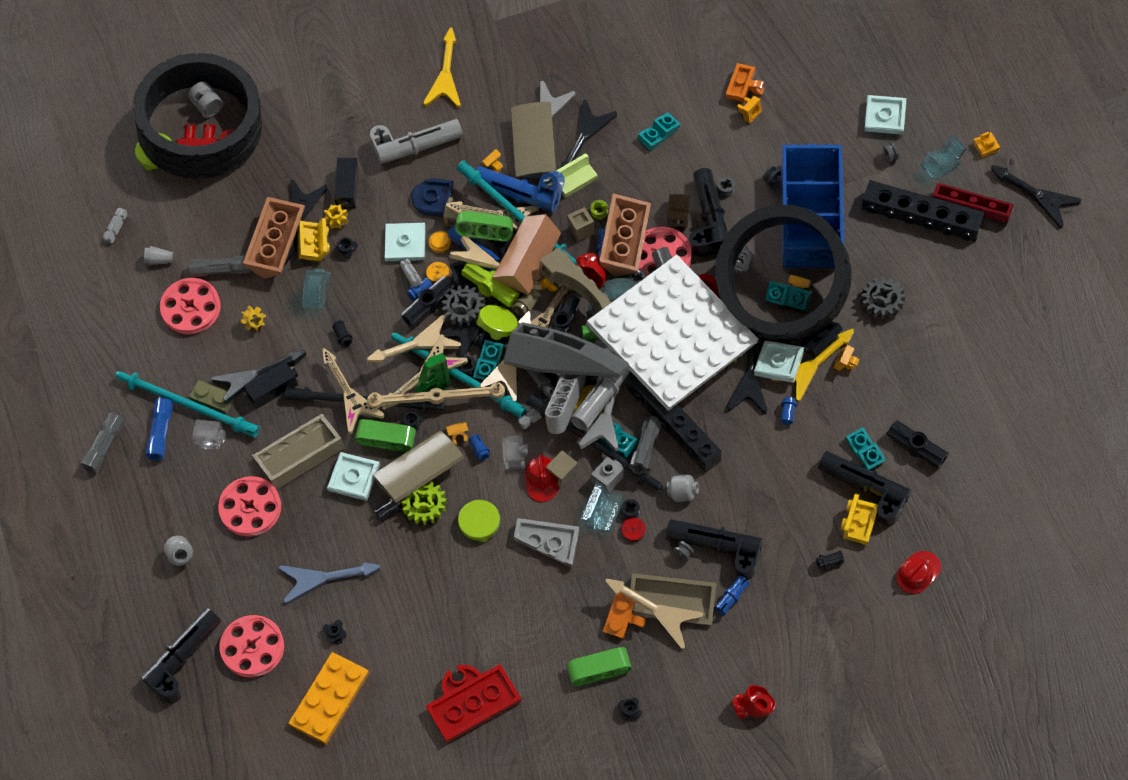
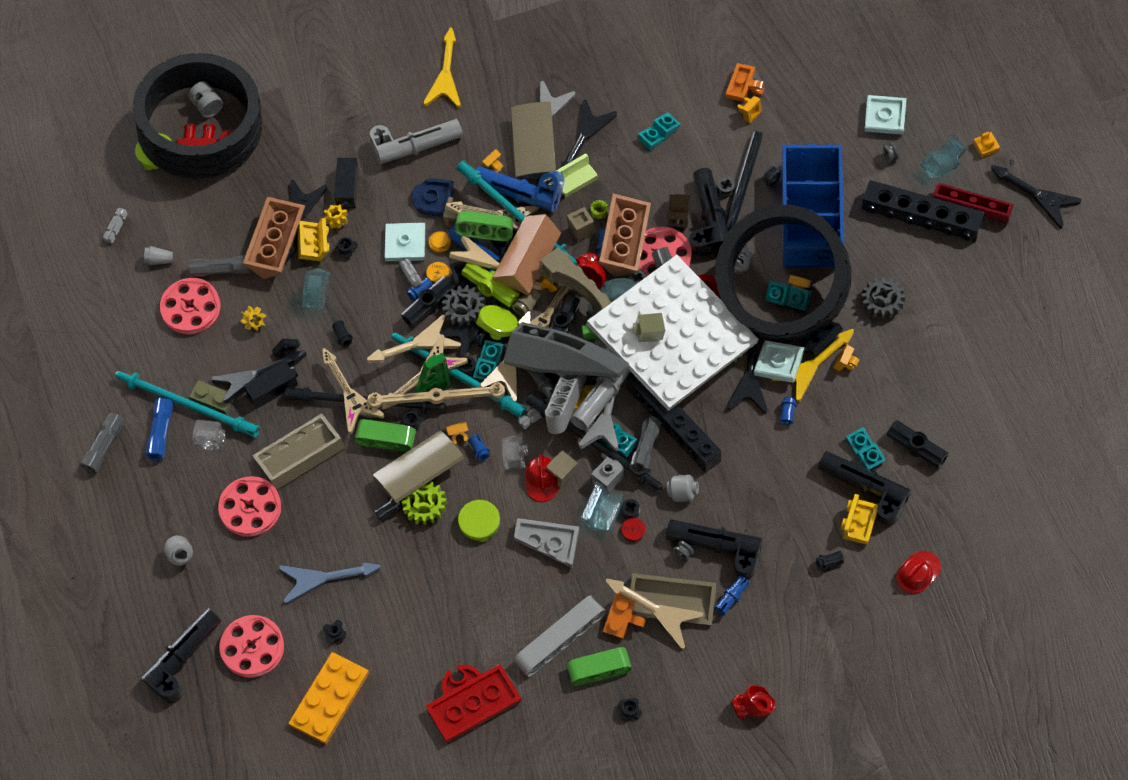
(285, 345): none -> black tile
(353, 476): light aqua plate -> none
(559, 636): none -> light grey beam
(649, 327): none -> olive brick
(743, 179): none -> black axle

